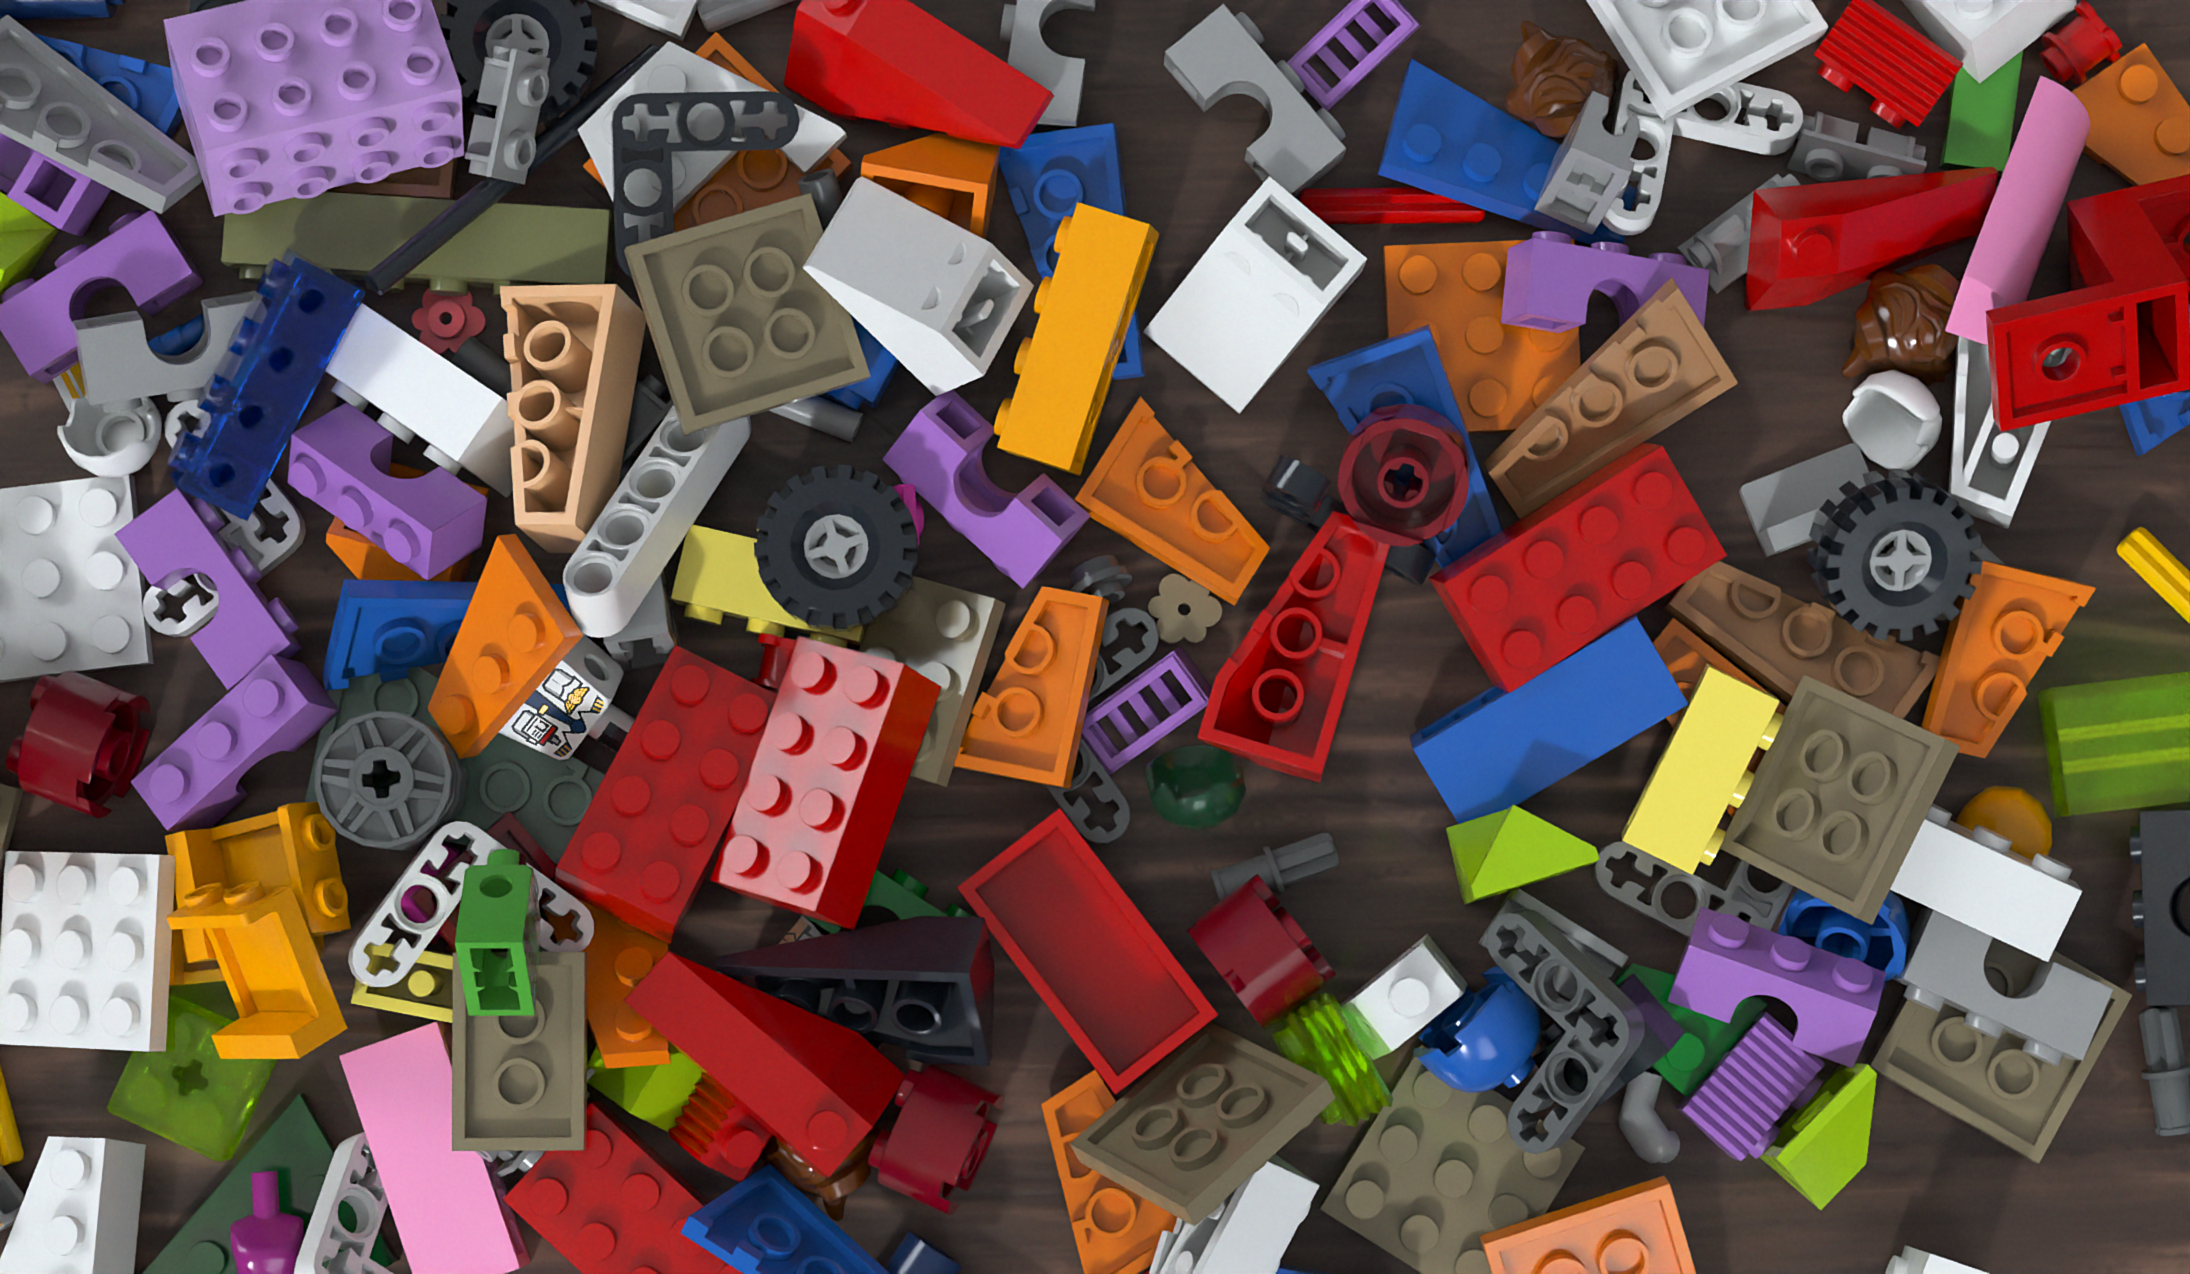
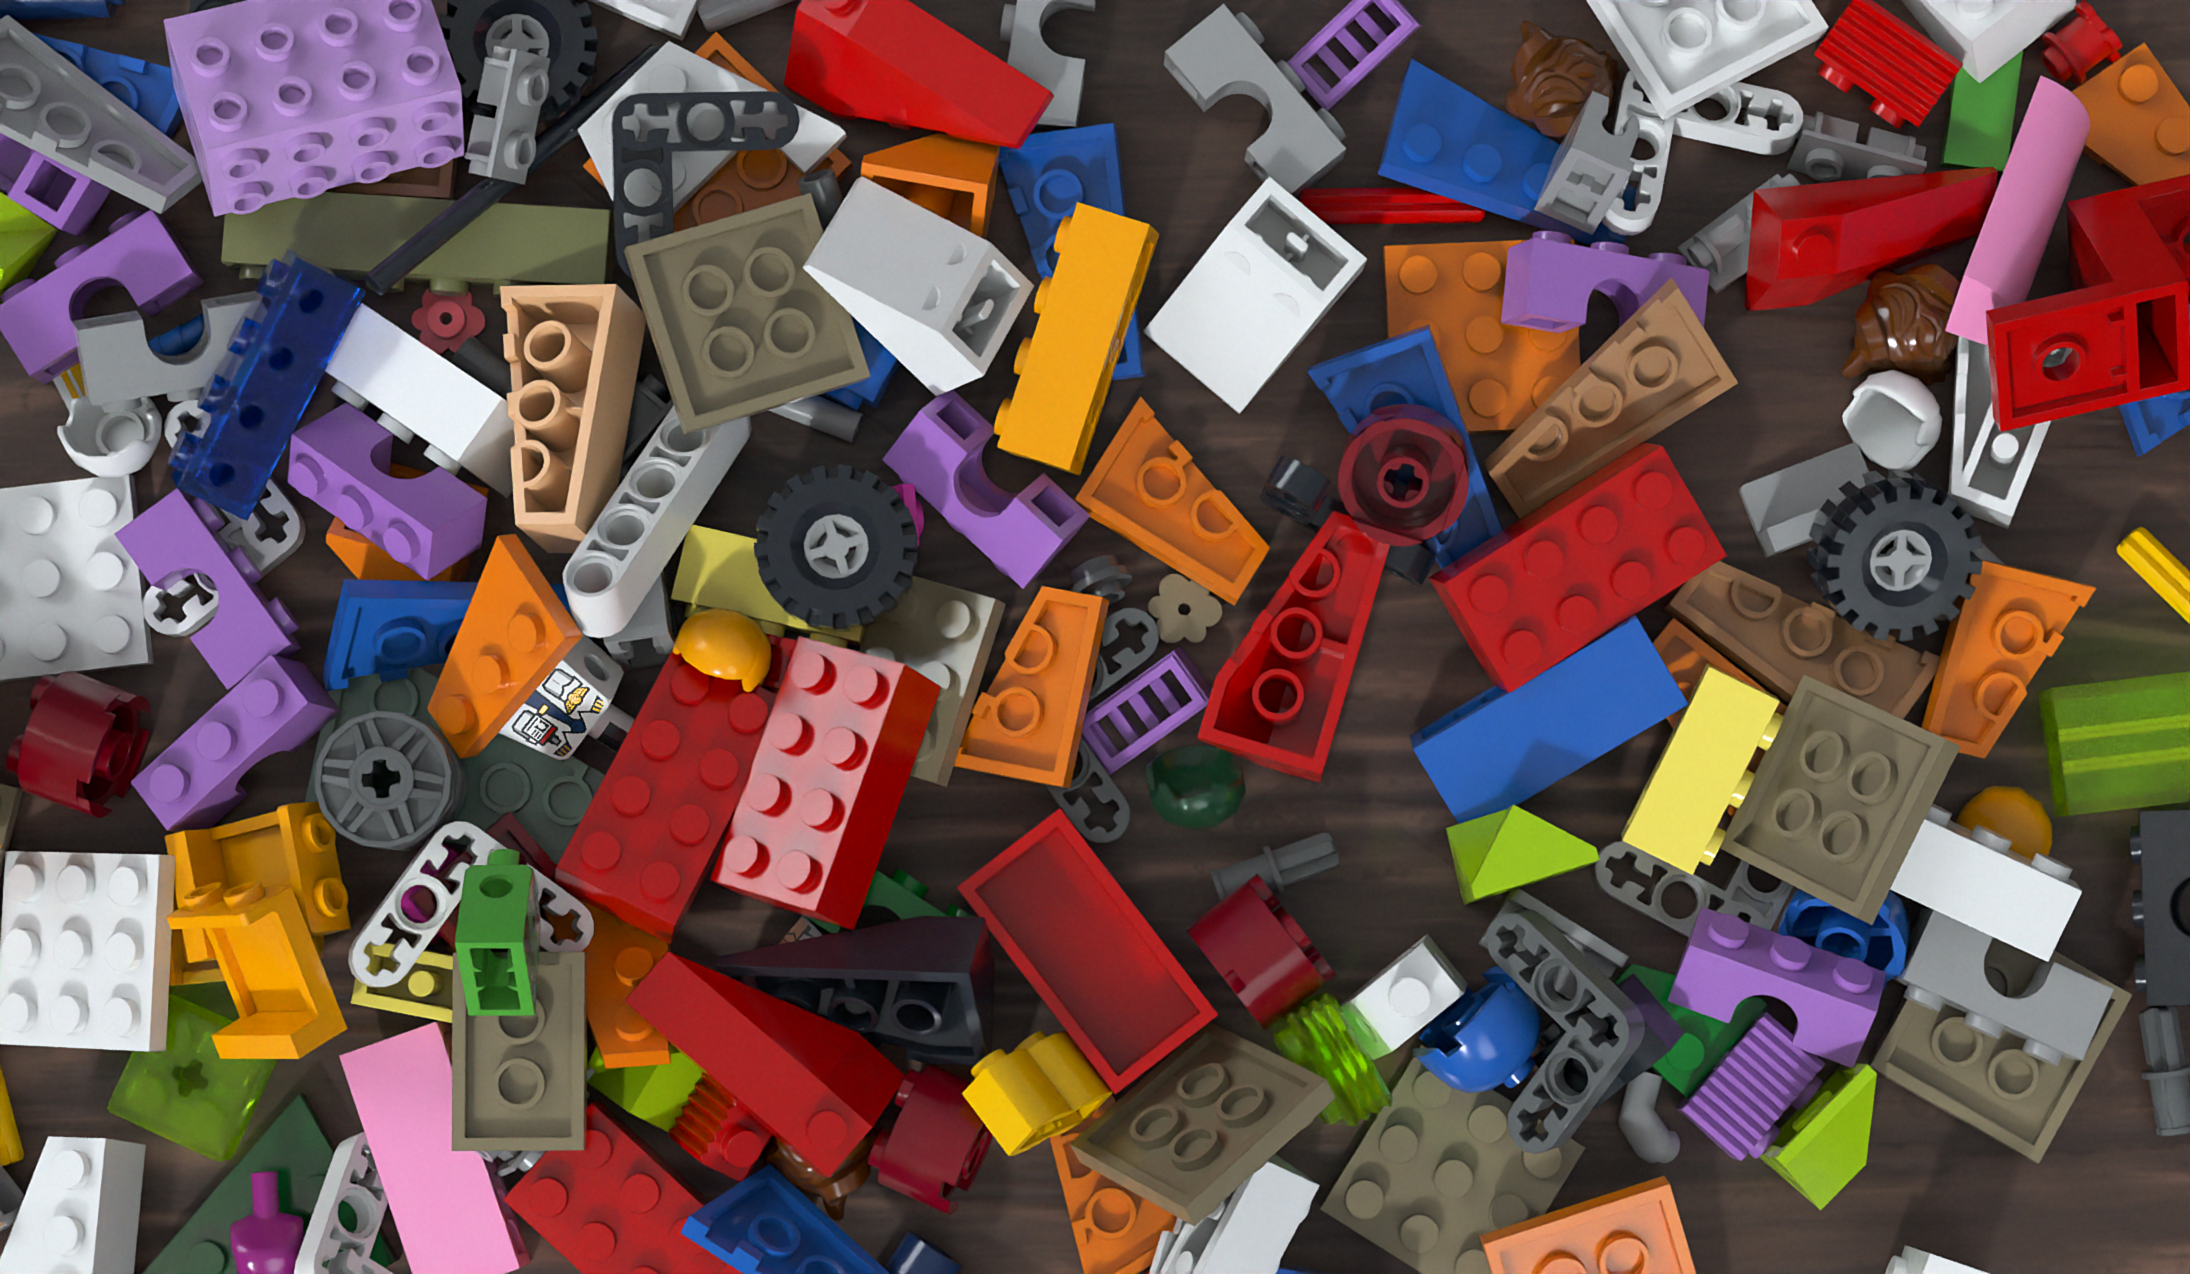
(725, 646): none -> light orange hair
(1035, 1090): none -> yellow brick

